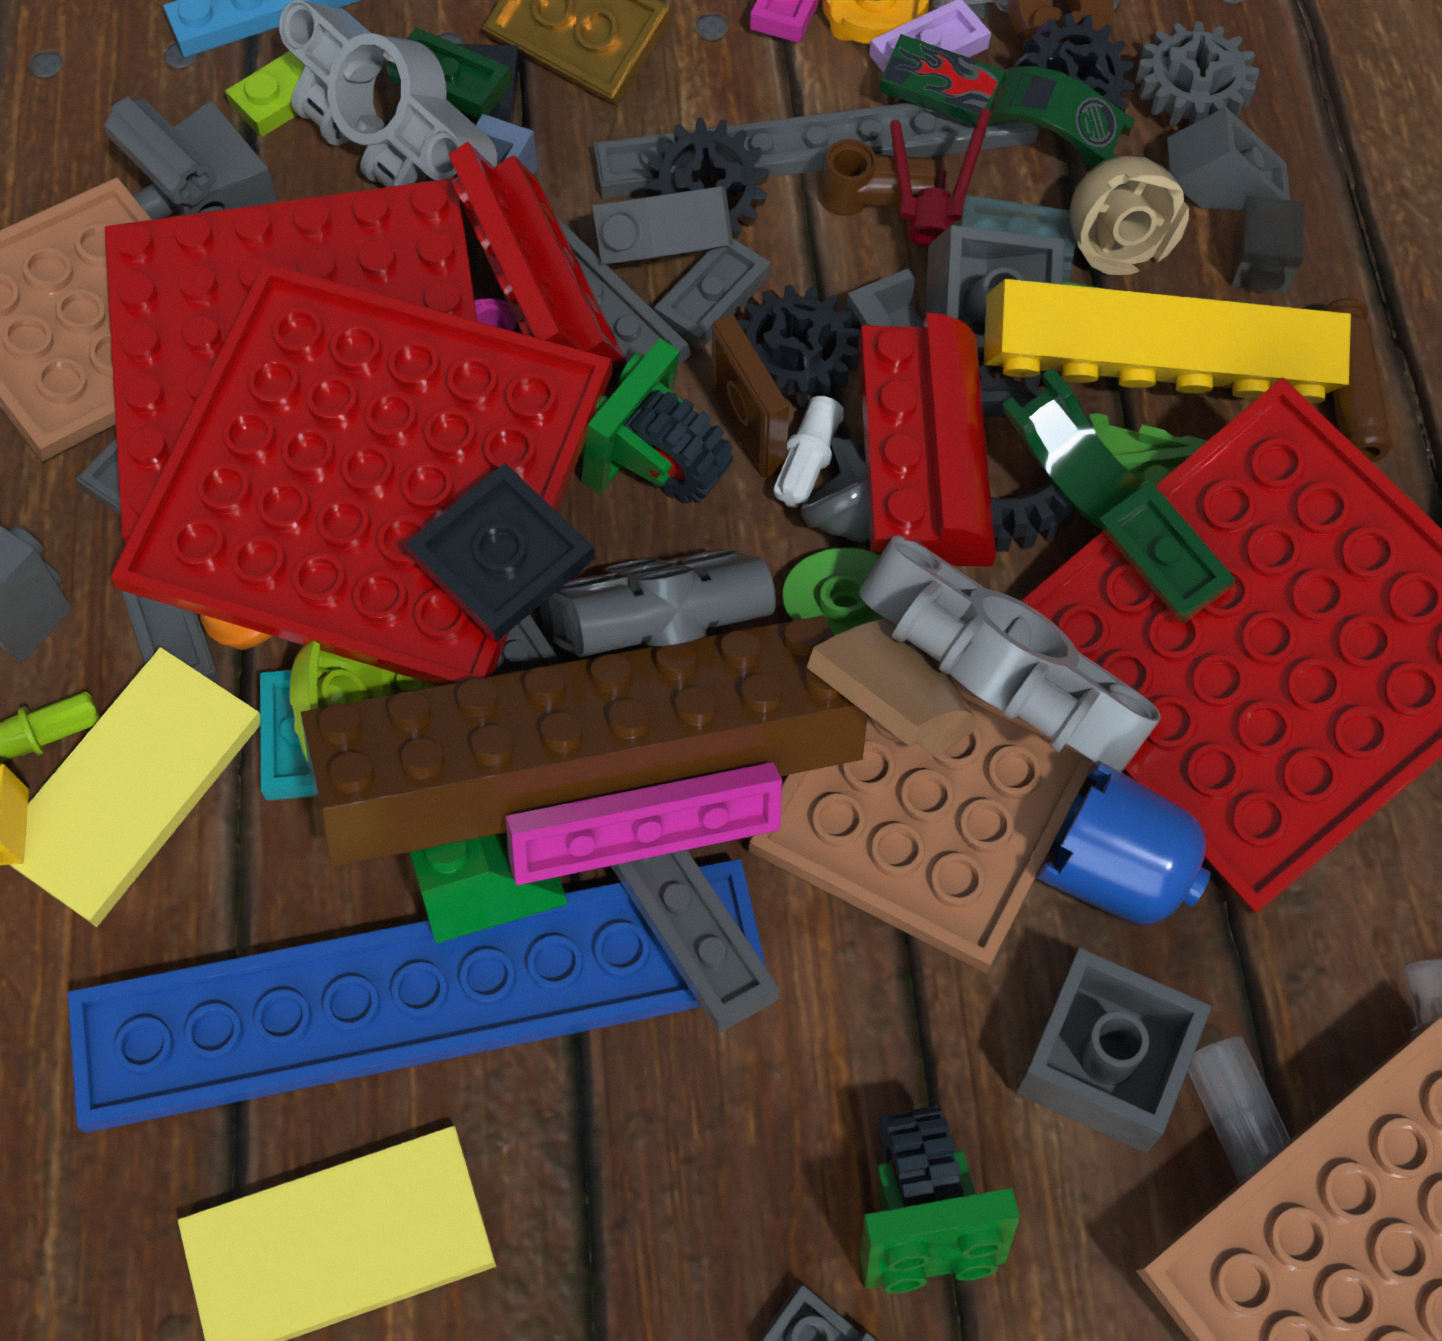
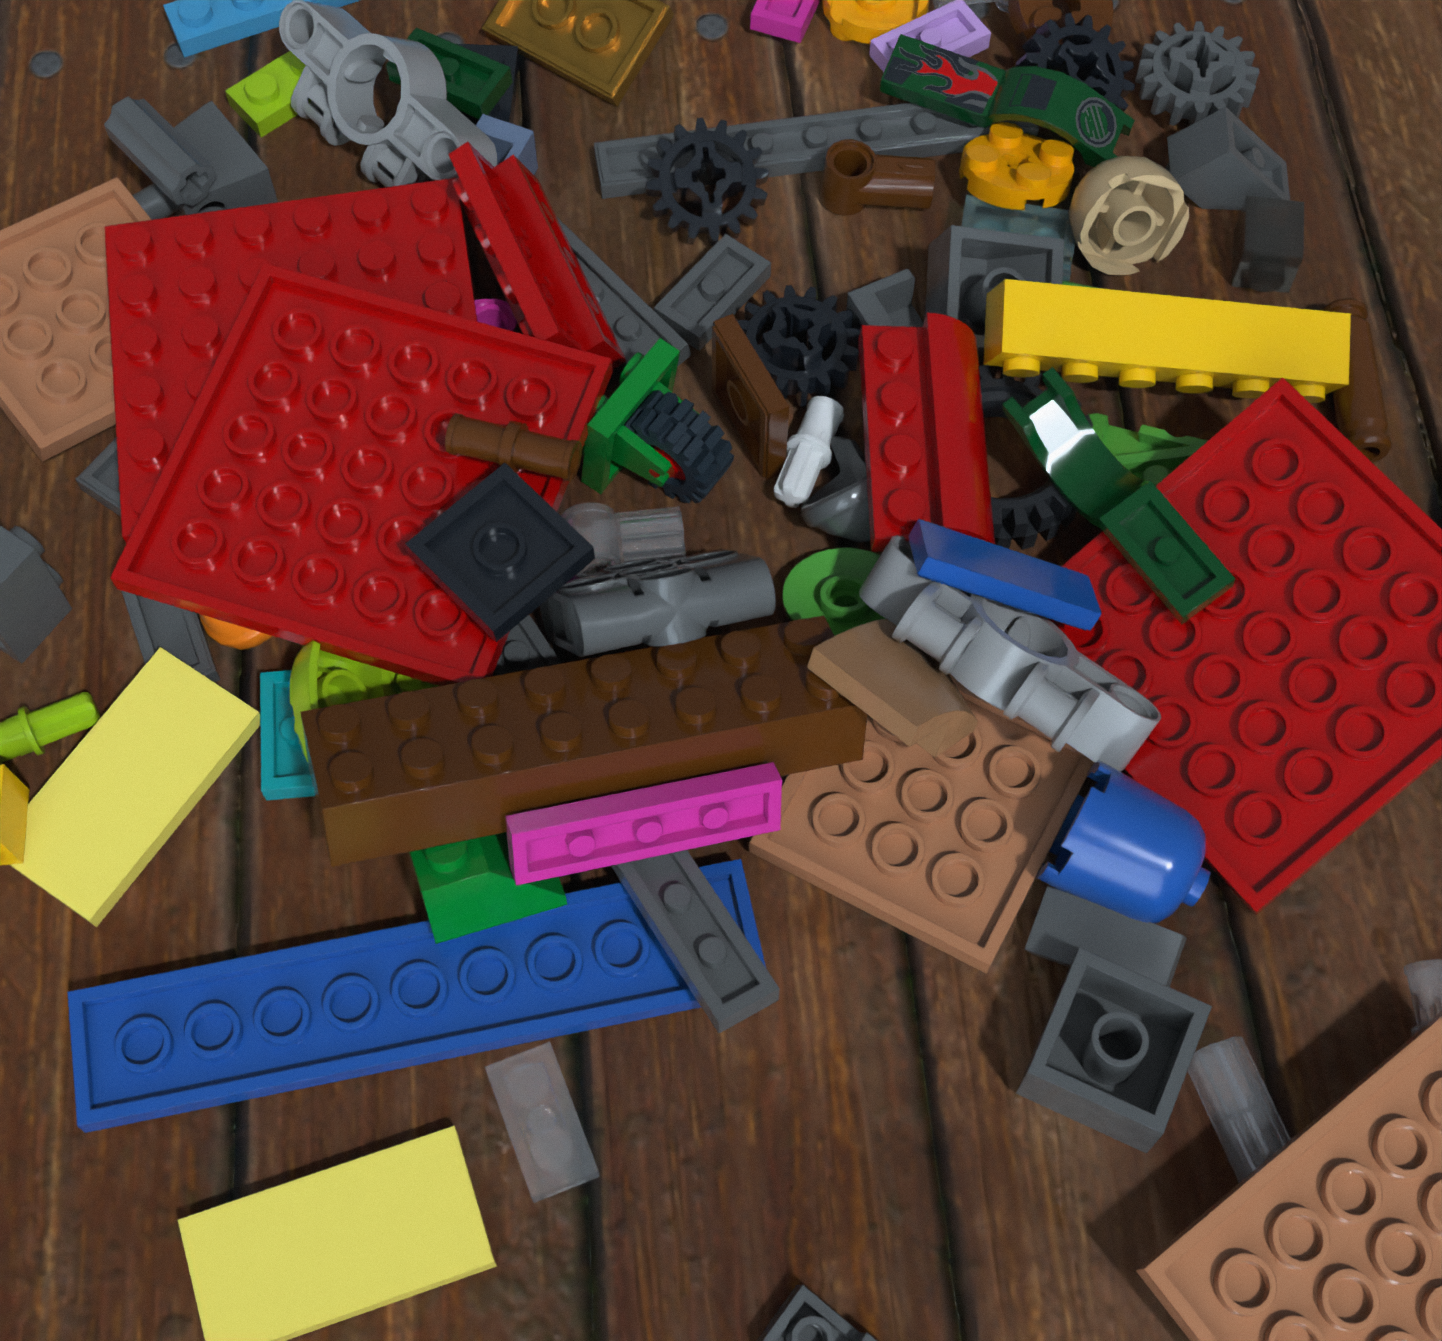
(513, 446): none -> reddish brown pin
(542, 1122): none -> clear plate
(627, 535): none -> clear piece
(662, 225): dark grey slope -> none
(930, 1210): green plate -> none
(934, 207): dark red plant -> none
(1003, 575): none -> blue tile
(1017, 167): none -> light orange plate
(1072, 922): none -> dark grey slope

